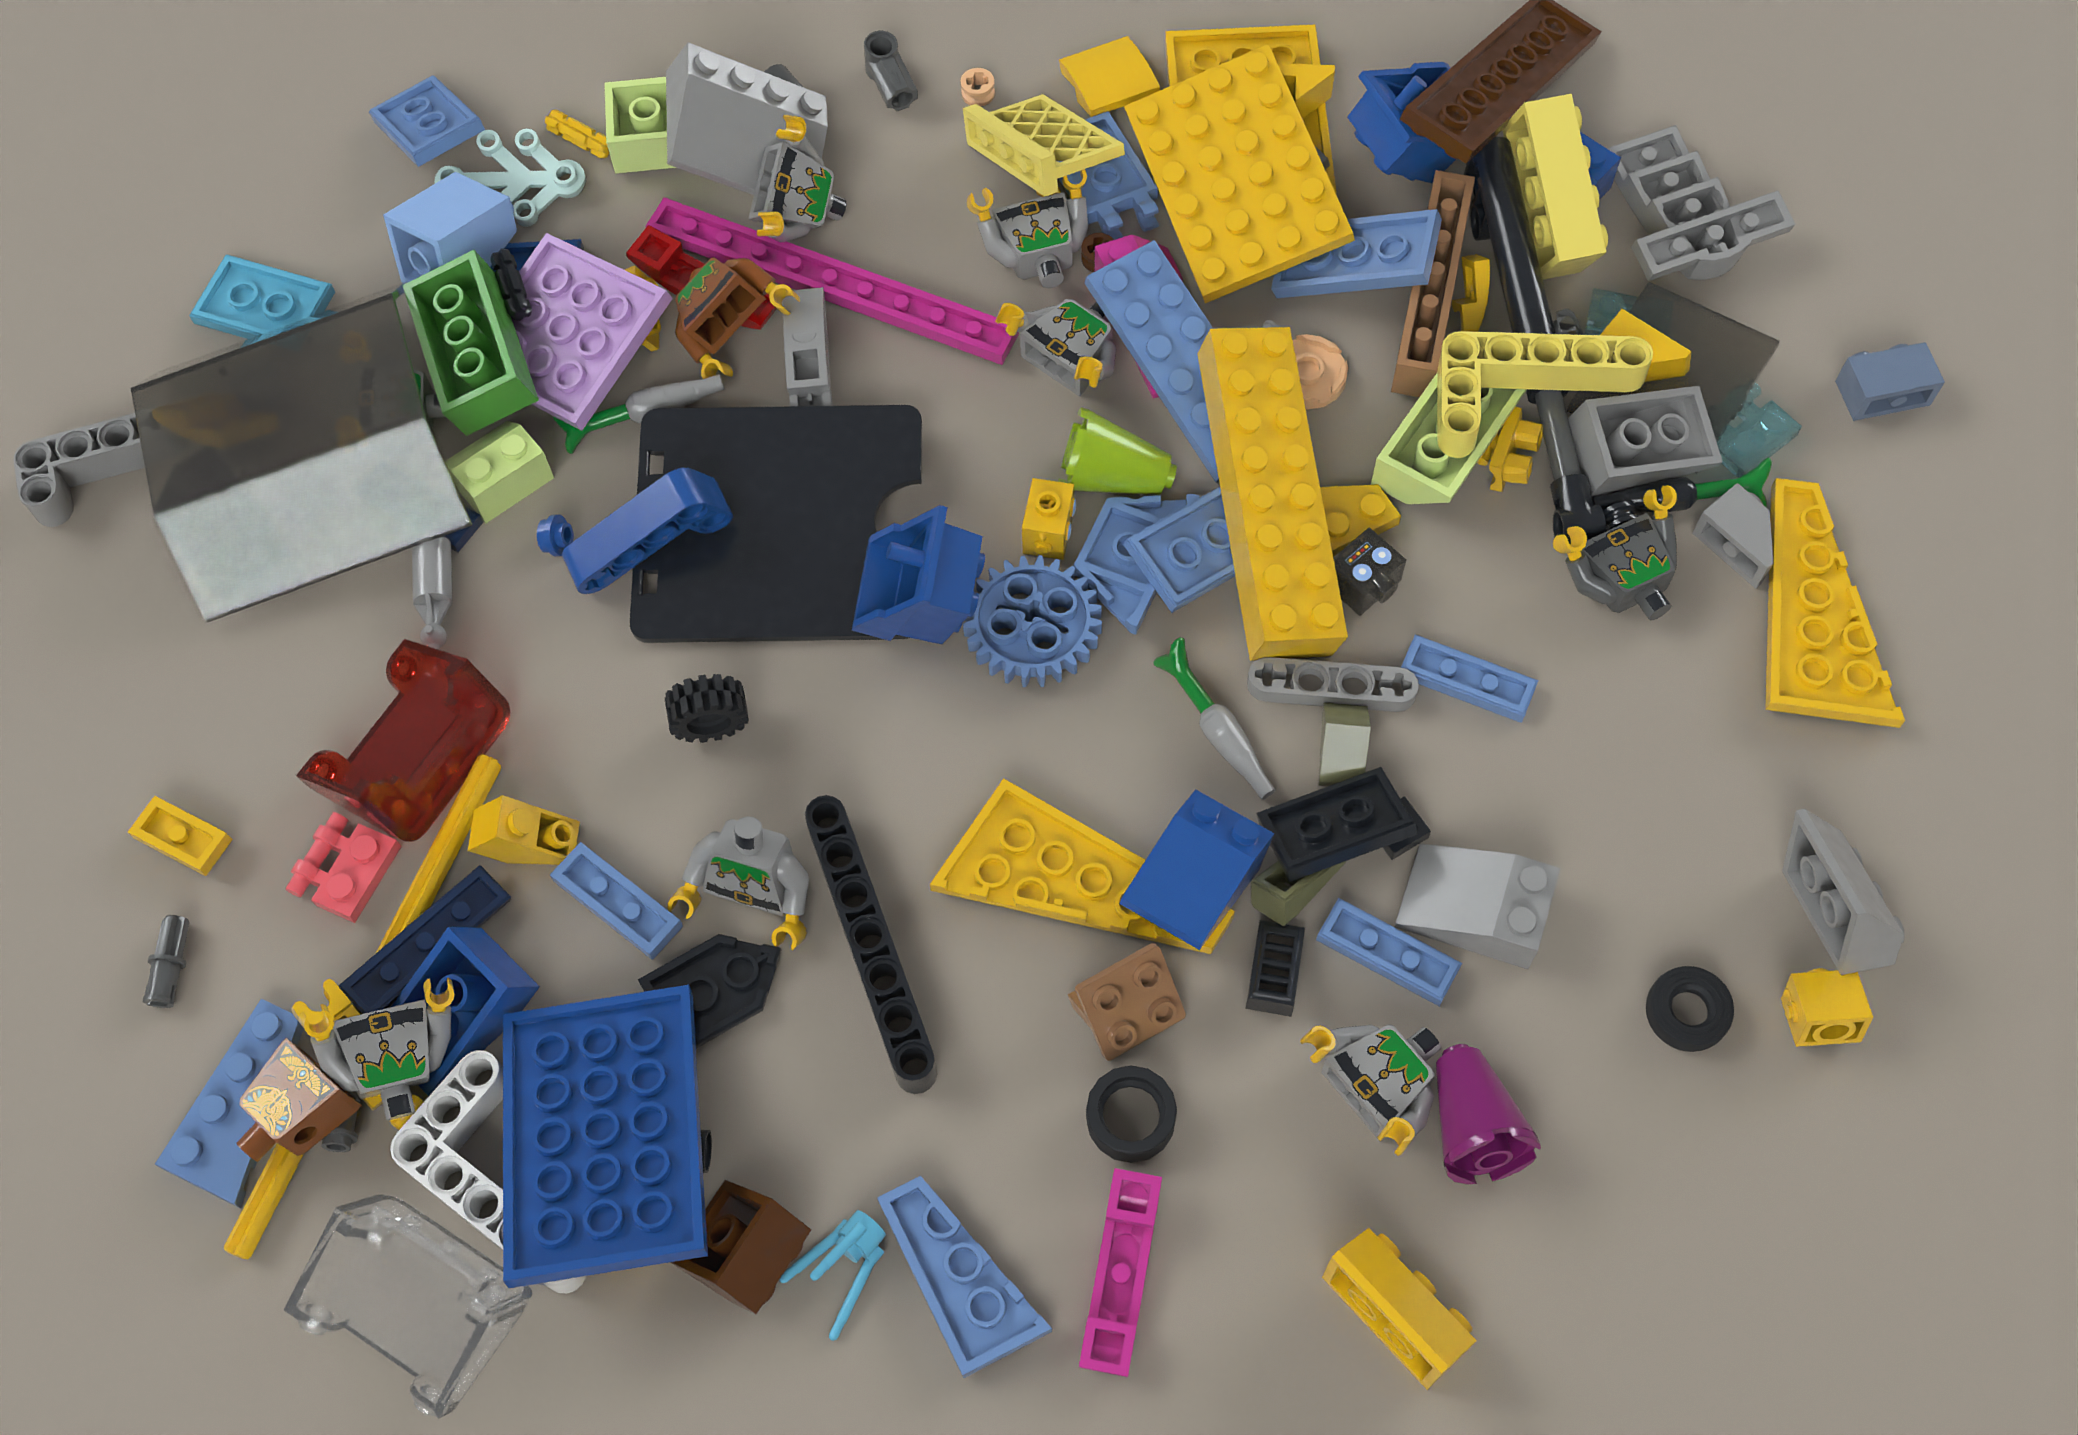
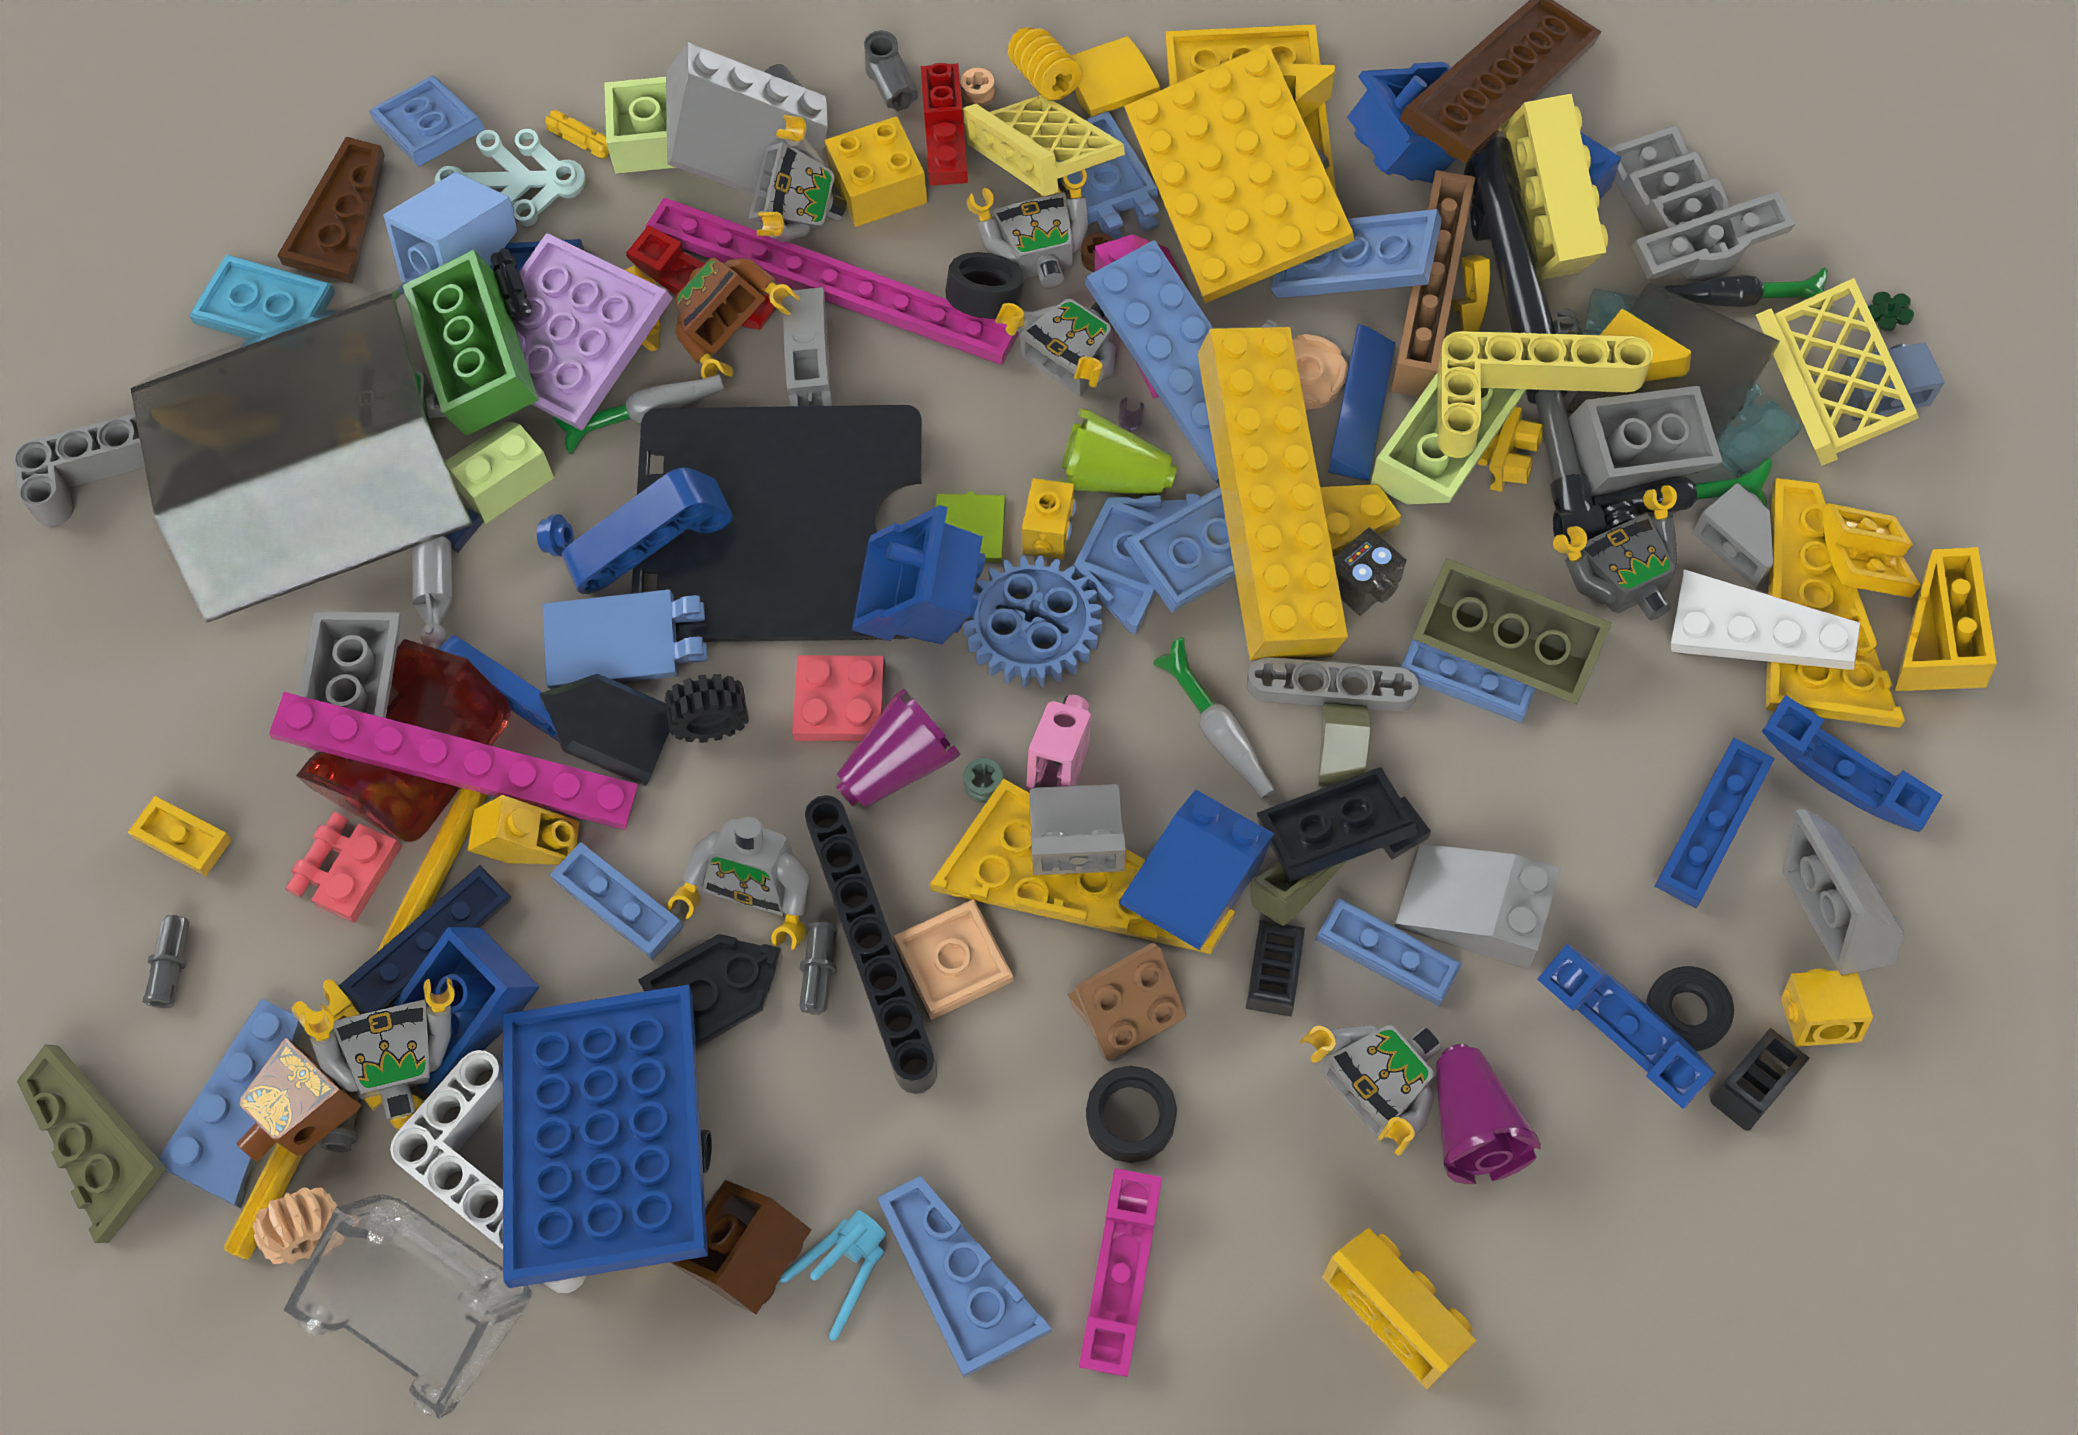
(90, 1140): none -> olive wing
(293, 1225): none -> light nougat gear
(336, 218): none -> reddish brown wing
(351, 660): none -> light grey slope
(453, 760): none -> dark pink plate
(521, 695): none -> blue beam
(609, 725): none -> black tile
(620, 637): none -> medium blue tile
(817, 967): none -> dark grey axle
(837, 697): none -> coral plate
(876, 171): none -> yellow brick
(894, 753): none -> magenta cone
(944, 124): none -> red slope
(952, 959): none -> light nougat tile
(967, 279): none -> black tyre
(980, 516): none -> lime piece
(984, 766): none -> sand green bush
(1044, 63): none -> yellow piece
(1062, 738): none -> bright pink torso
(1076, 829): none -> light grey bracket
(1128, 419): none -> clear purple hand
(1362, 404): none -> blue slope
(1512, 631): none -> olive slope
(1629, 1023): none -> blue slope
(1714, 823): none -> blue plate
(1743, 1102): none -> black slope
(1748, 290): none -> black piece
(1751, 625): none -> white wing
(1807, 393): none -> light yellow fence
(1846, 772): none -> blue slope
(1868, 550): none -> yellow slope
(1890, 310): none -> dark green plant
(1950, 627): none -> yellow wedge

